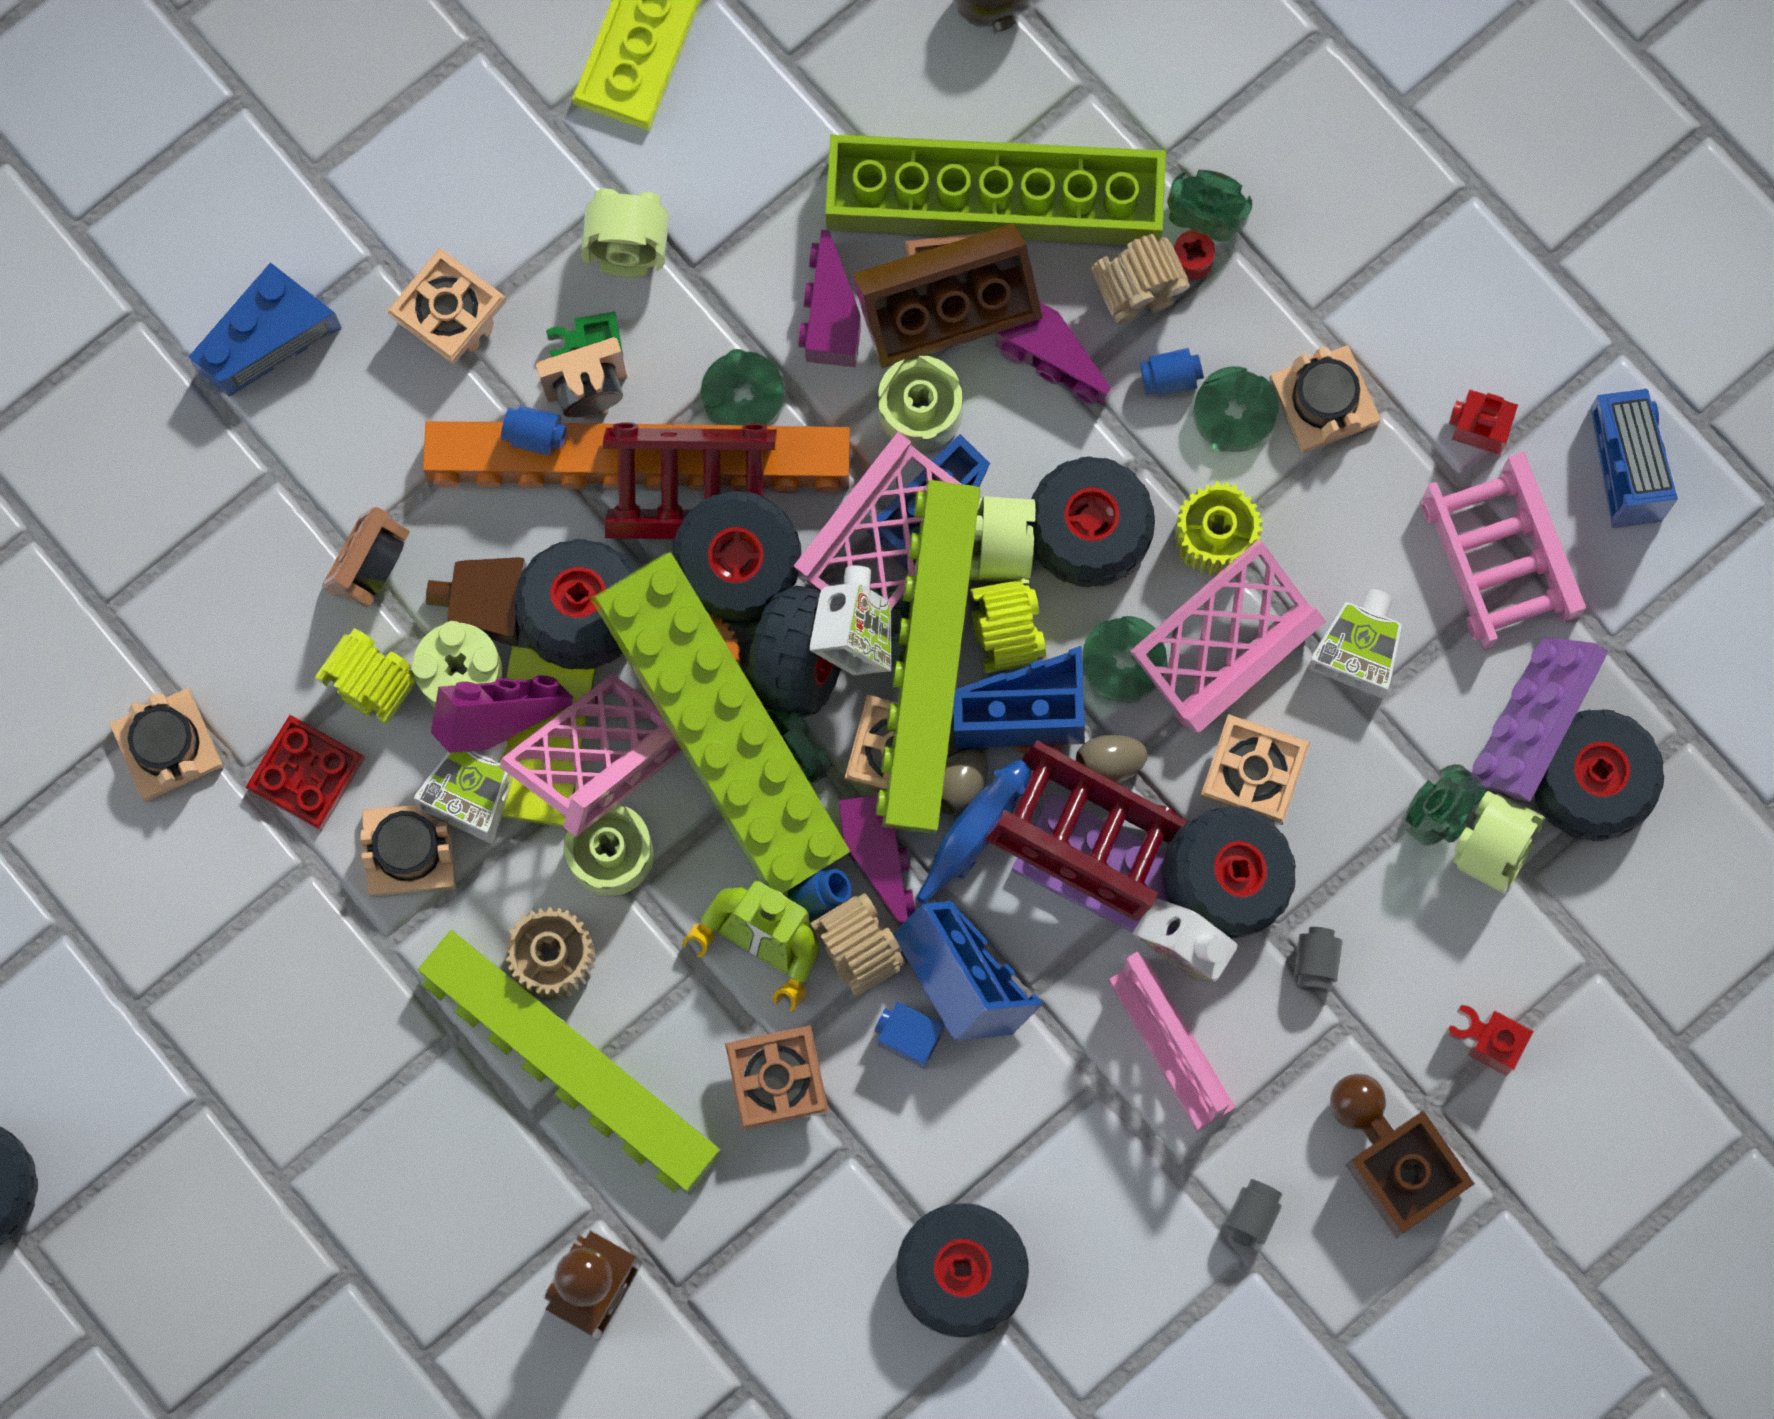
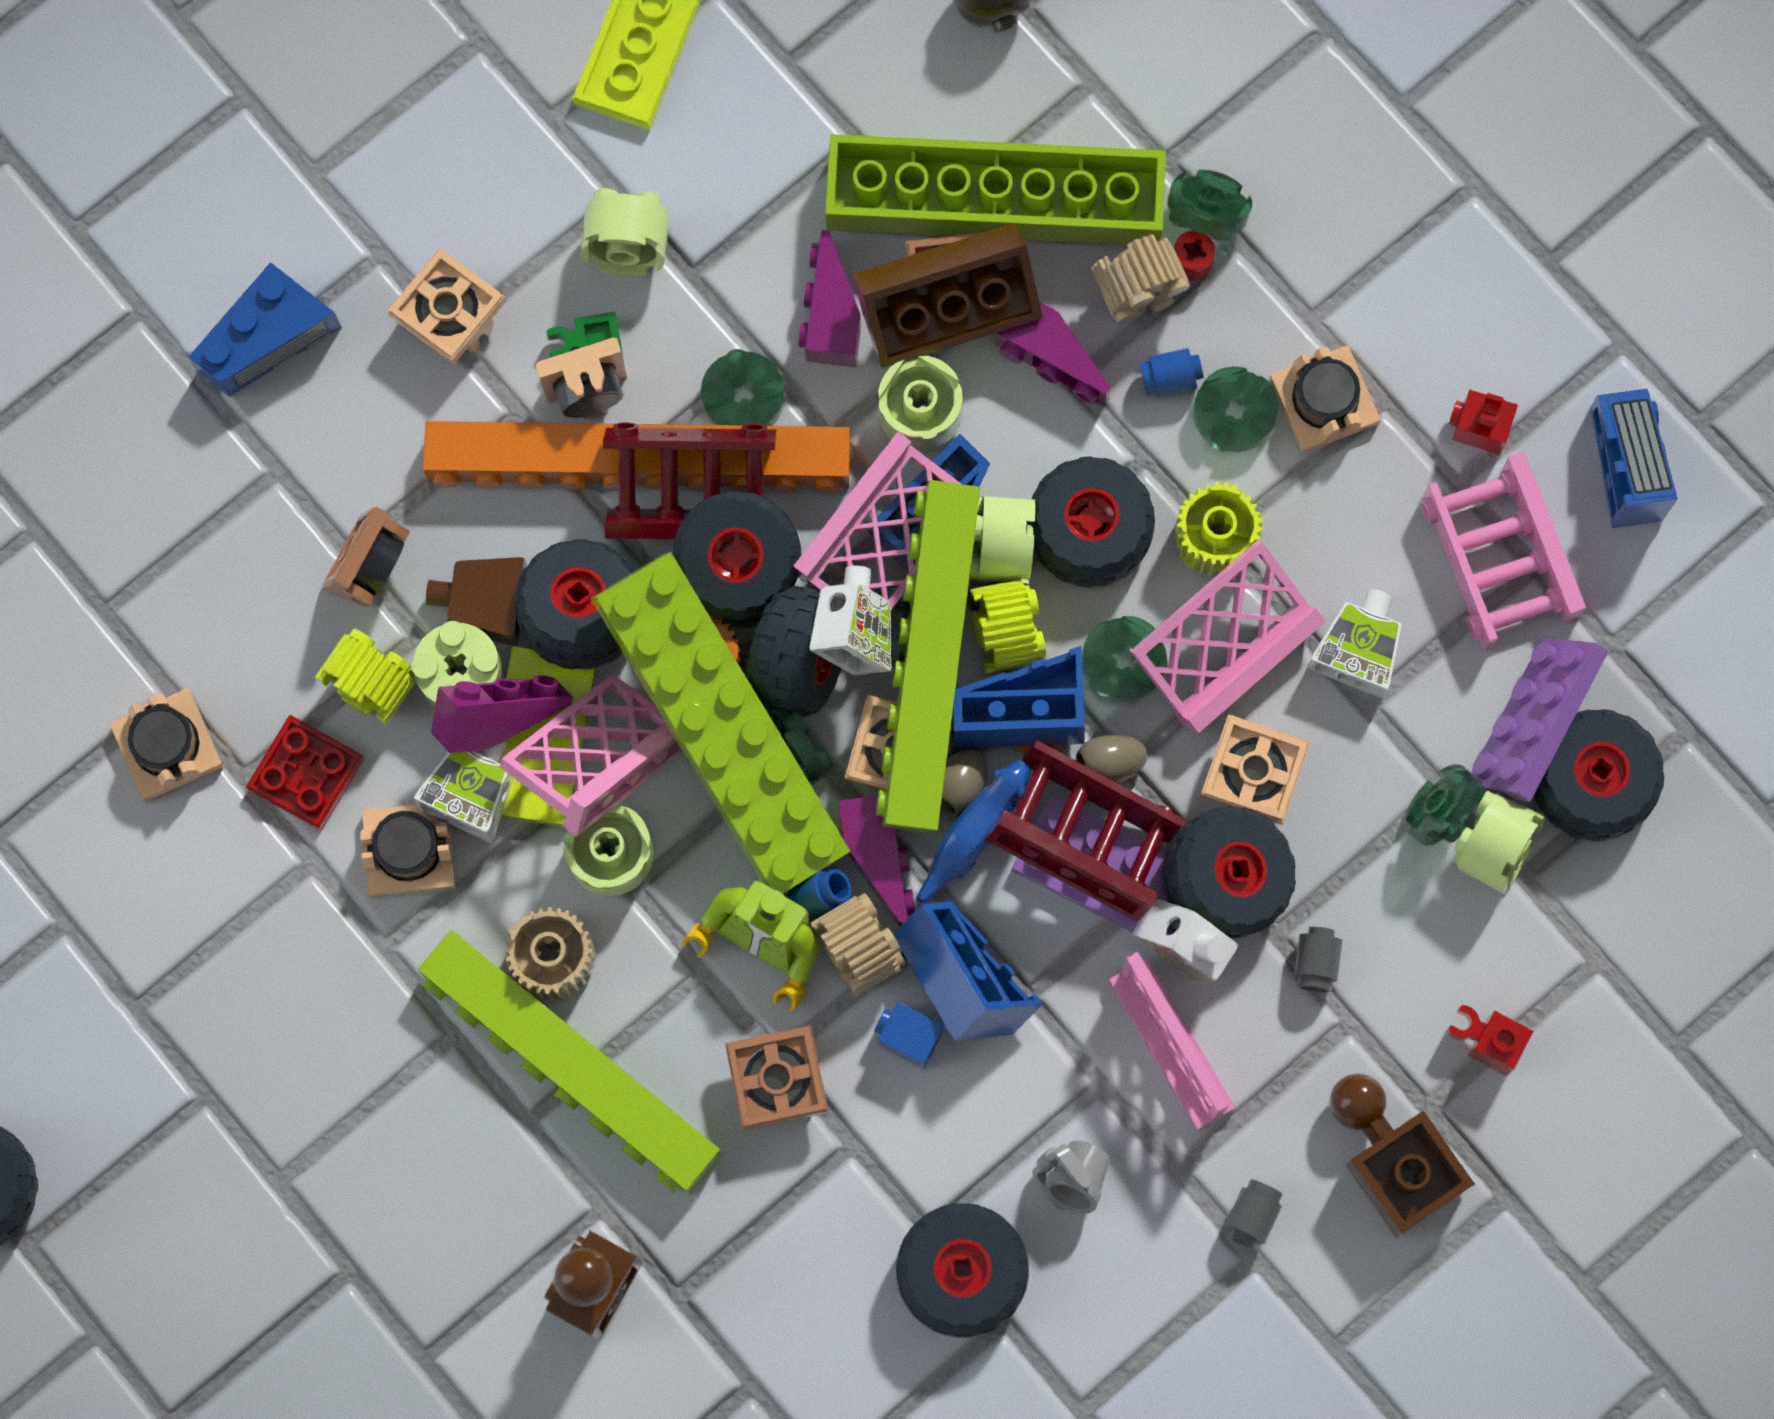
(533, 430): blue brick -> none
(1077, 1175): none -> light grey piece

